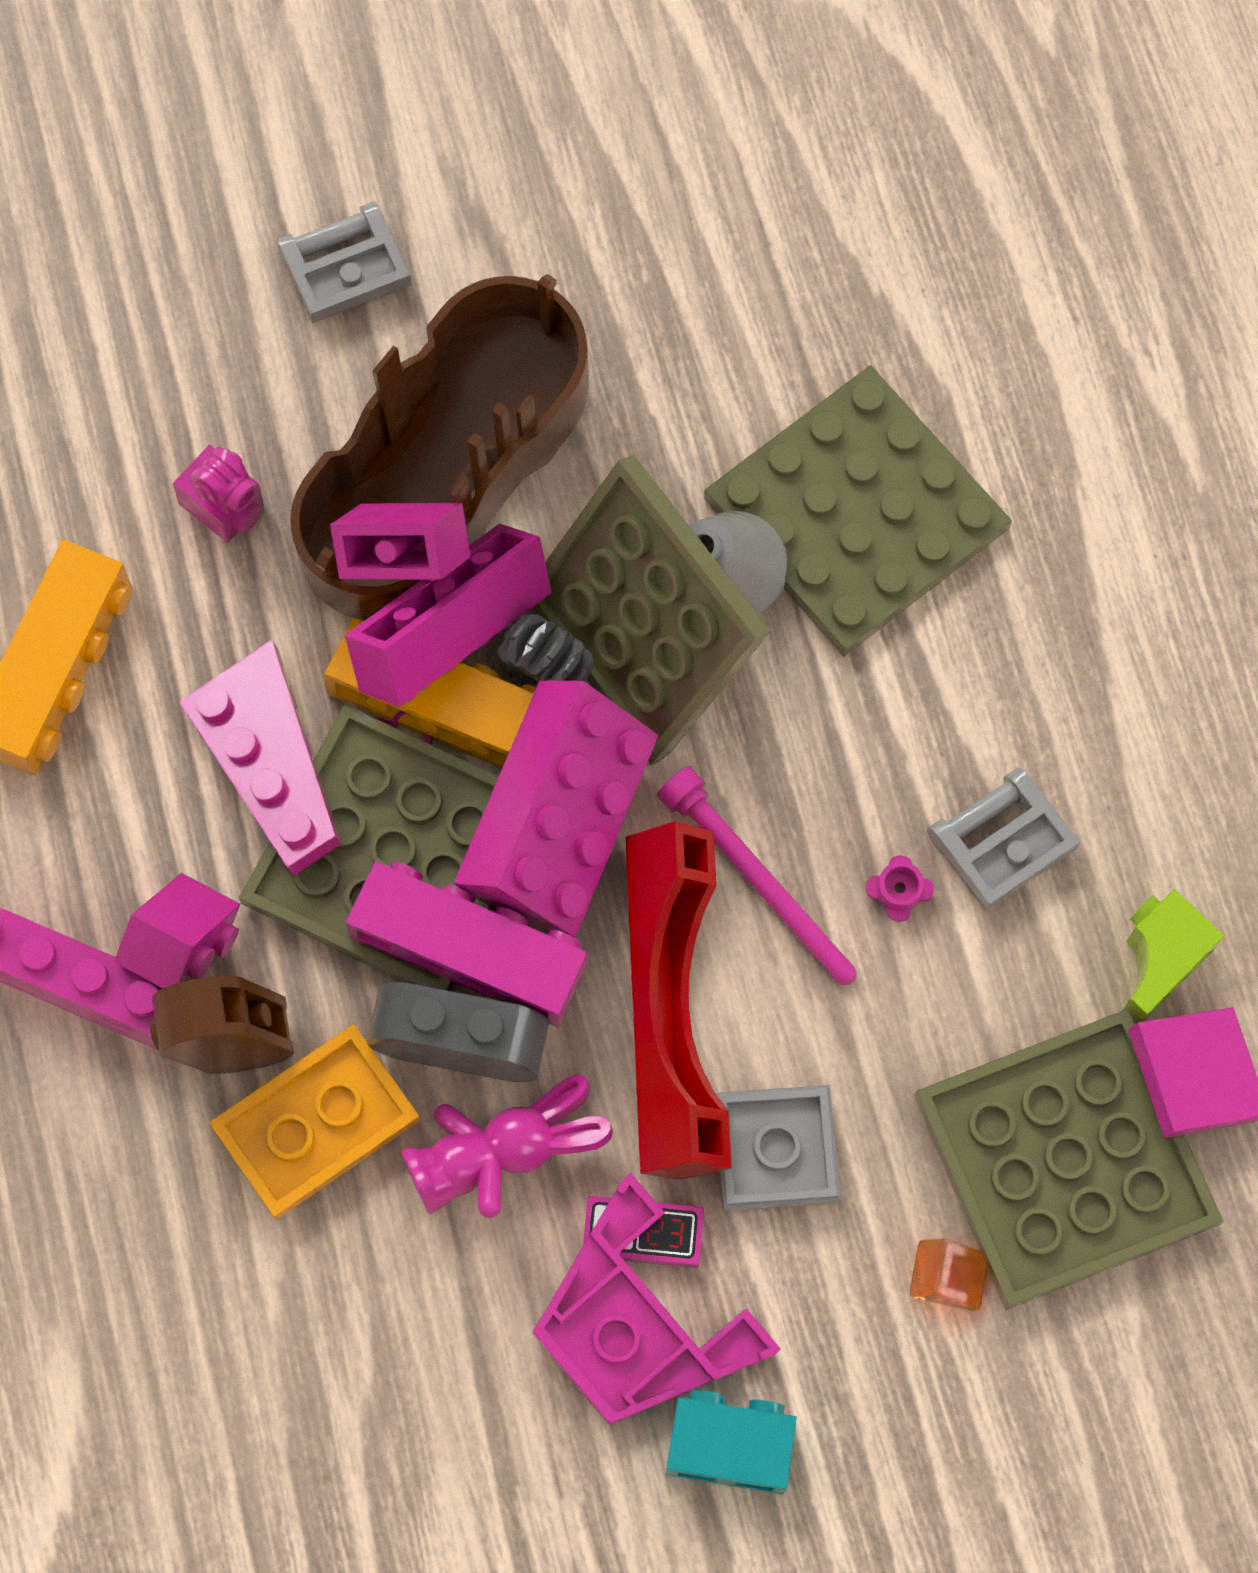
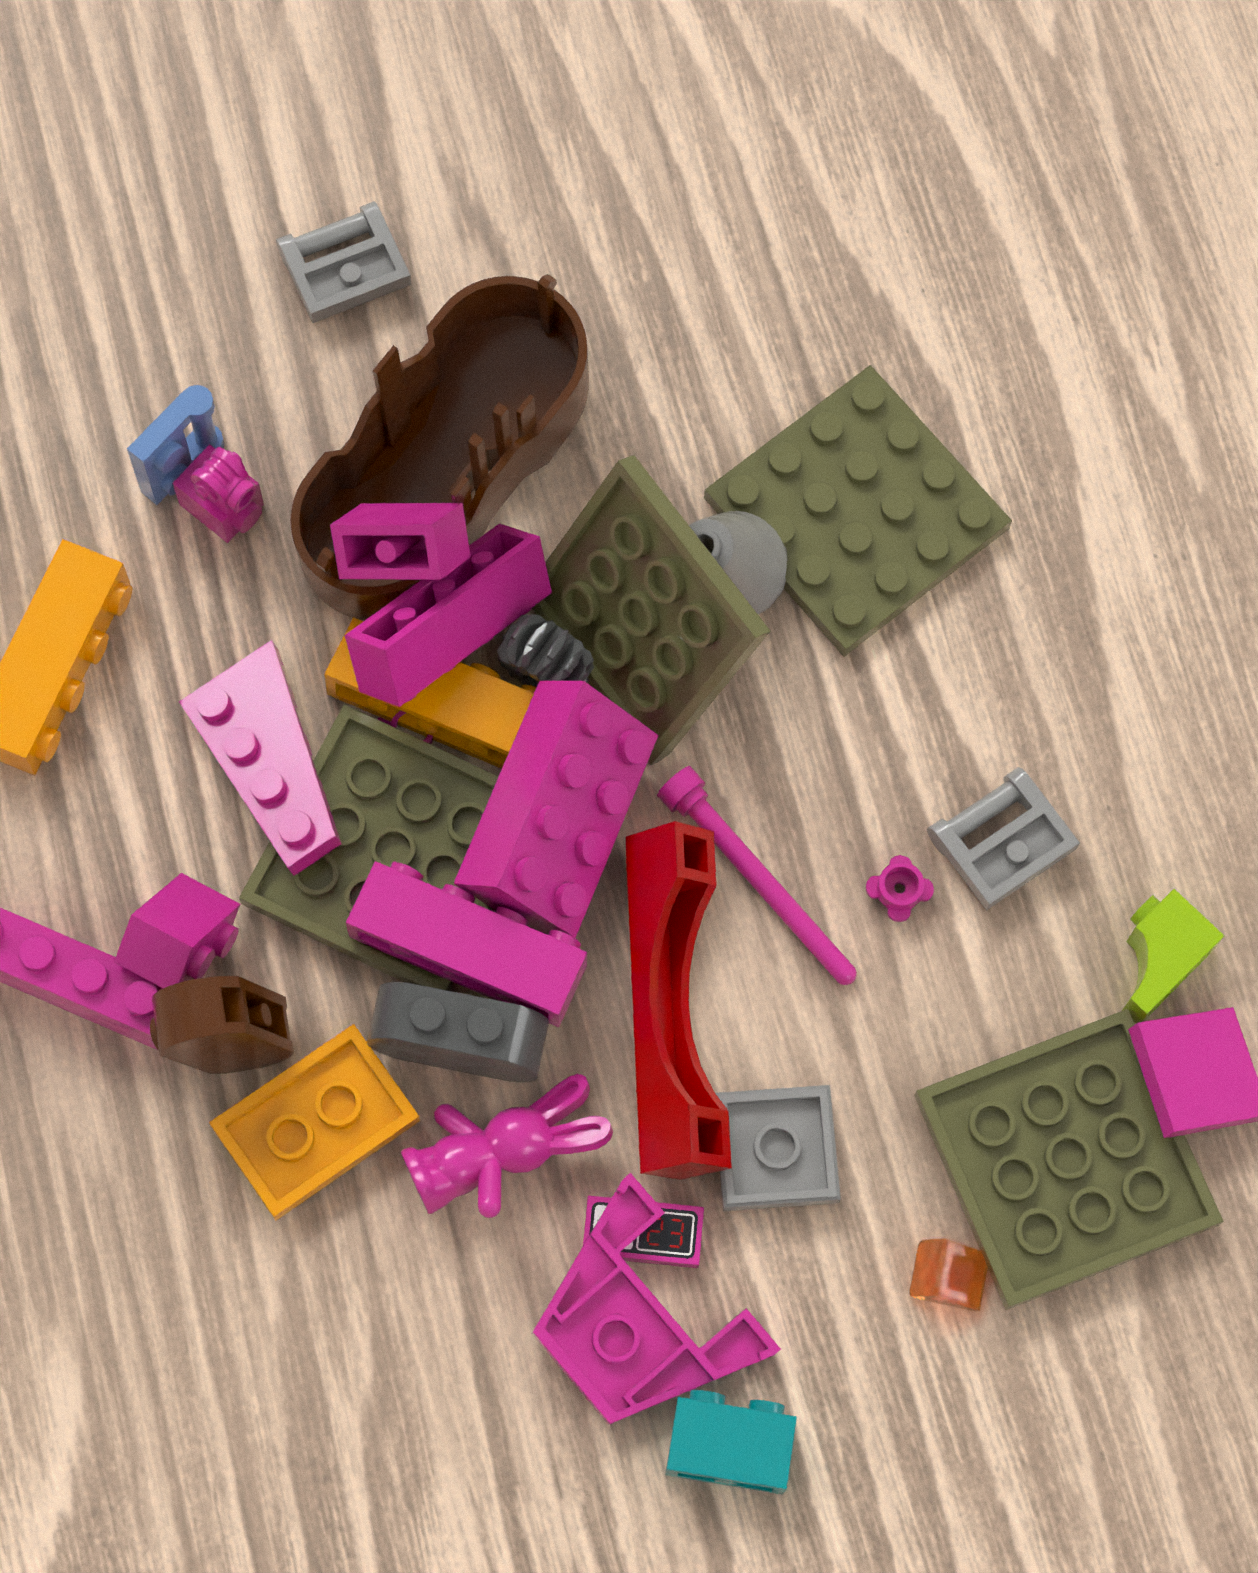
(163, 450): none -> medium blue plate

